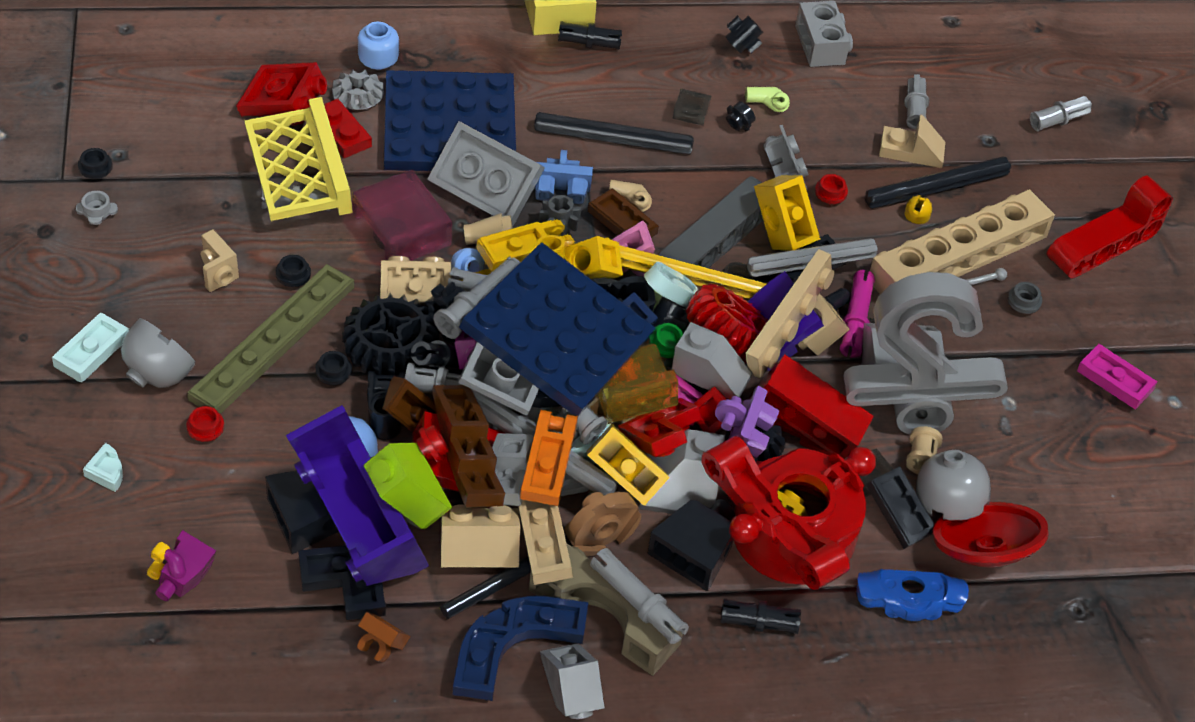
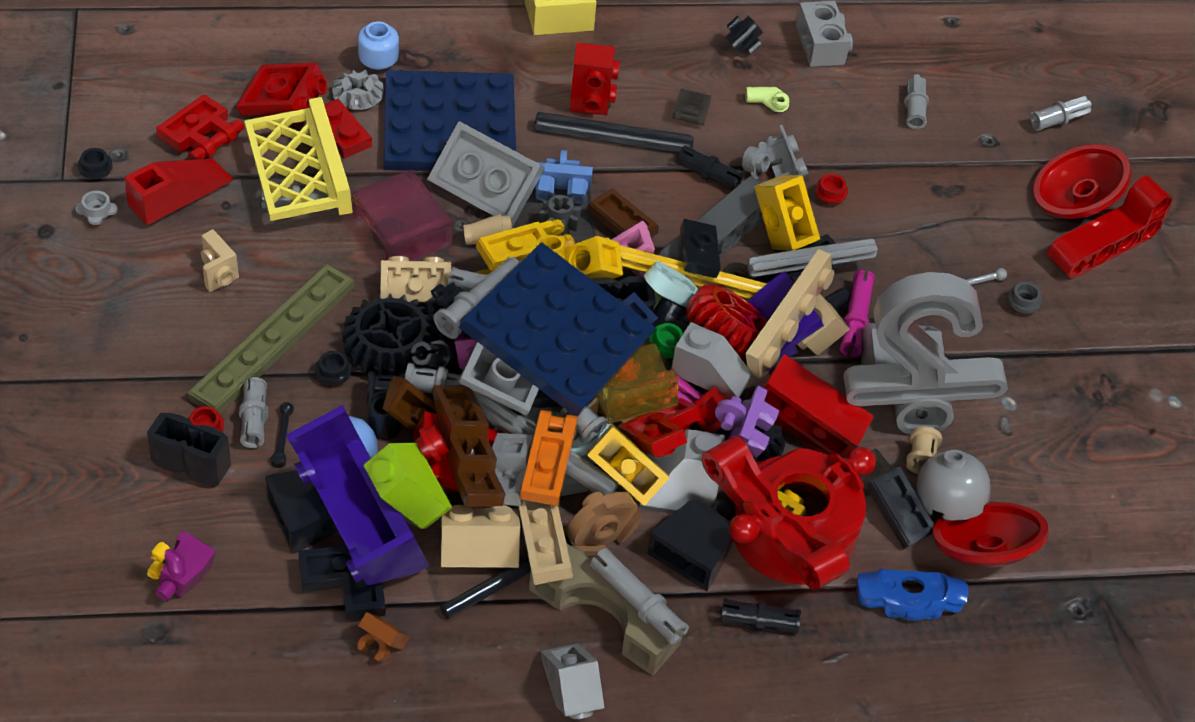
(90, 347): light aqua plate -> none
(105, 468): light aqua tile -> none
(154, 357): light grey cylinder -> none
(171, 185): none -> red slope
(189, 448): none -> black brick
(194, 122): none -> red plate
(253, 412): none -> light grey pin
(279, 458): none -> black hinge
(293, 271): black plate -> none
(464, 257): light blue plate -> none
(513, 622): dark blue plate -> none
(589, 35): black pin -> none
(592, 79): none -> red brick
(634, 193): tan arm -> none
(700, 248): none -> black plate
(710, 168): none -> black pin
(740, 116): black plate -> none
(756, 160): none -> light grey plate
(915, 216): yellow hinge -> none
(917, 146): tan slope -> none
(937, 182): black axle -> none
(967, 241): tan brick -> none
(1082, 181): none -> red dish
(1117, 376): dark pink plate -> none

